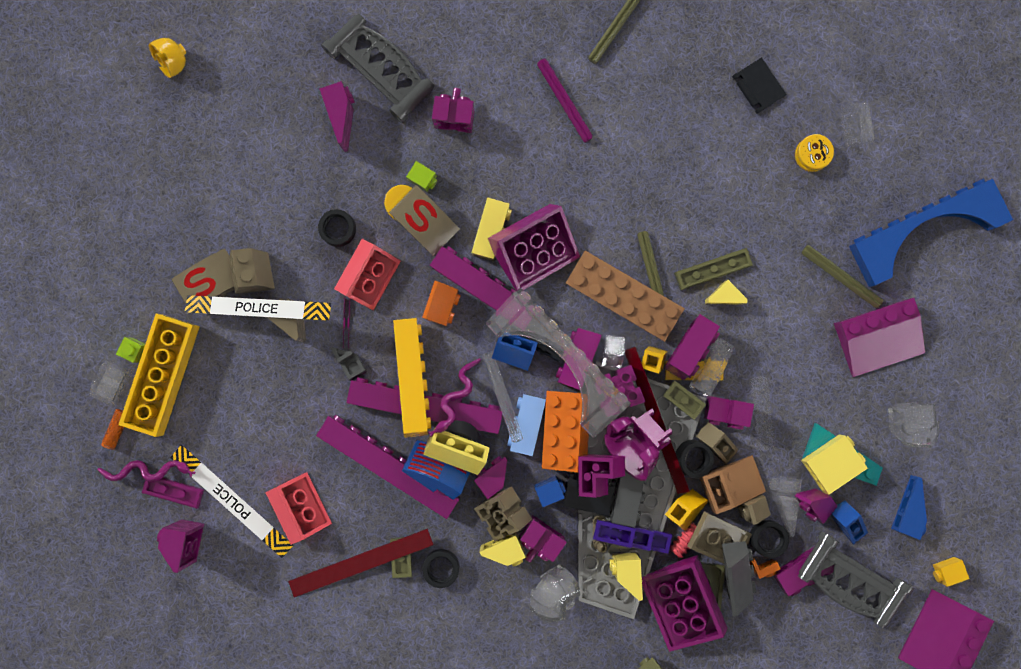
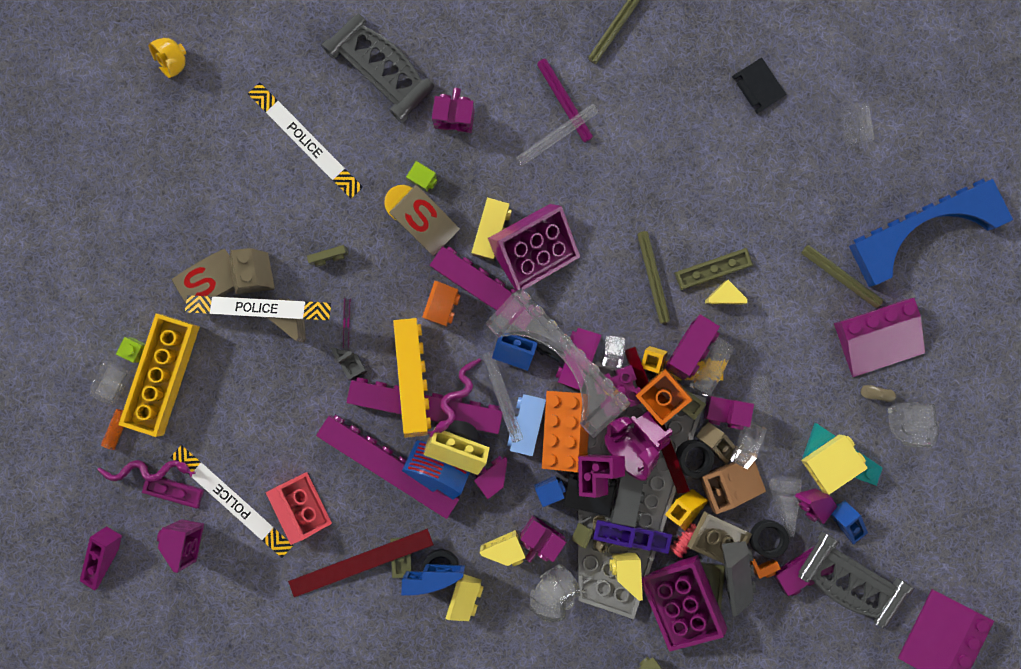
(99, 556): none -> magenta slope
(305, 140): none -> sticker
(320, 258): none -> olive plate
(323, 223): black tyre -> none
(339, 106): magenta slope -> none
(367, 274): coral slope -> none
(431, 579): none -> blue slope
(463, 599): none -> light yellow slope
(503, 514): dark tan brick -> none
(557, 134): none -> clear axle
(582, 535): none -> olive slope
(625, 296): medium nougat plate -> none
(663, 397): none -> orange slope
(748, 445): none -> clear brick
(754, 510): dark tan slope -> none
(814, 153): yellow head -> none
(878, 393): none -> dark tan piece
(911, 513): blue slope -> none
(950, 571): yellow brick -> none

